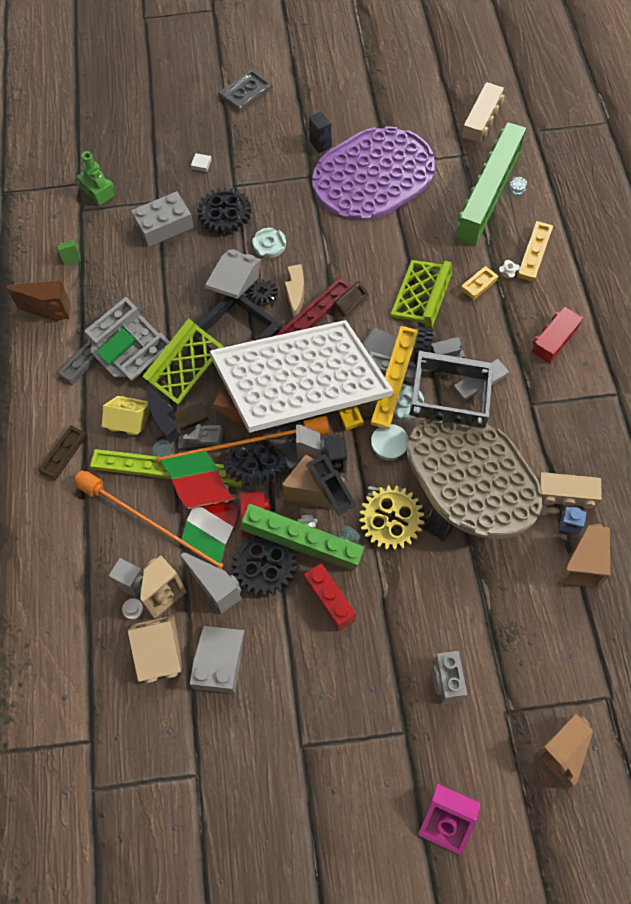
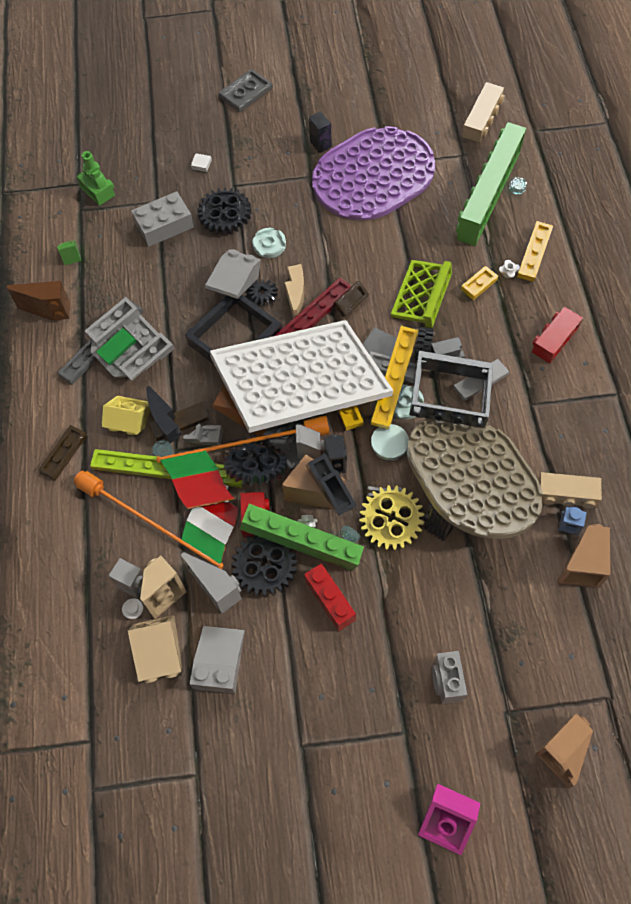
(169, 355): lime fence -> none

